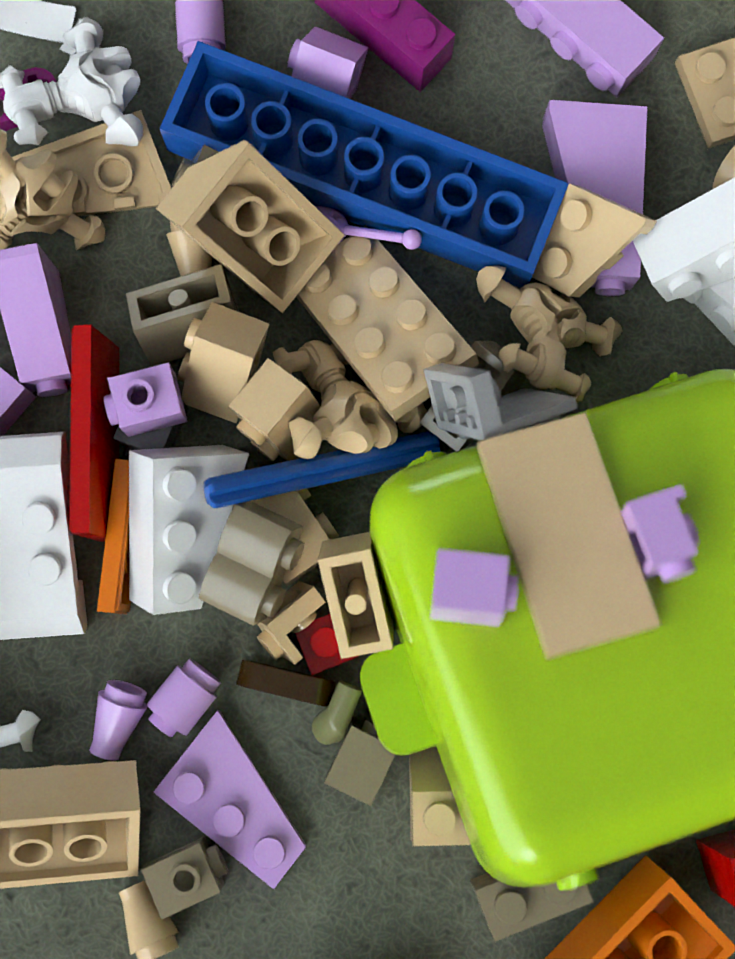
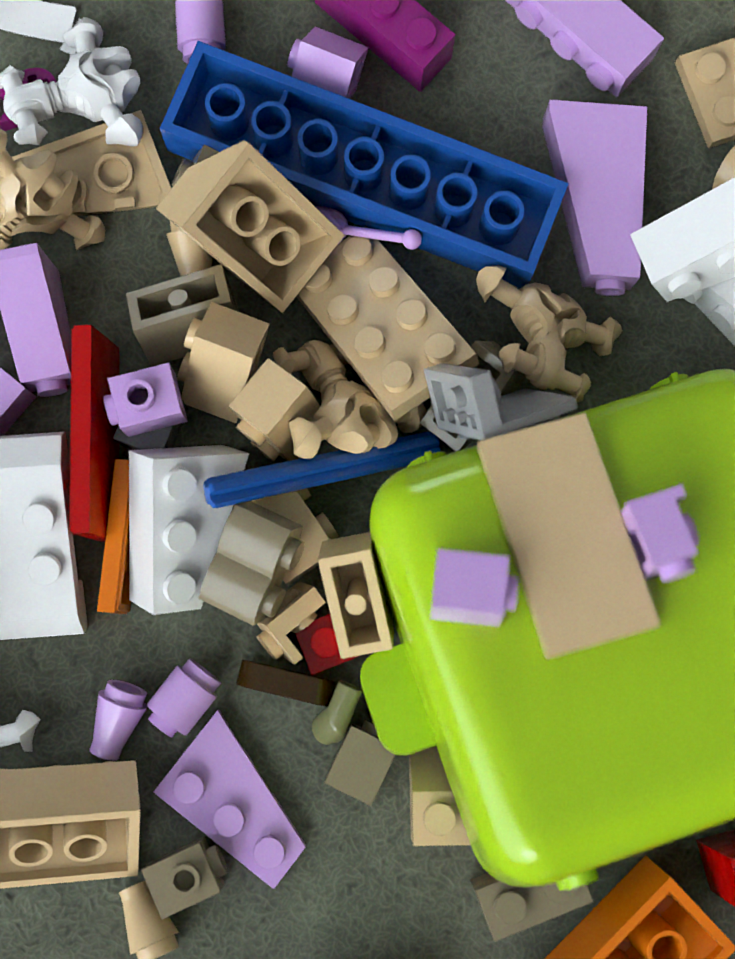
(586, 240): tan wing -> none

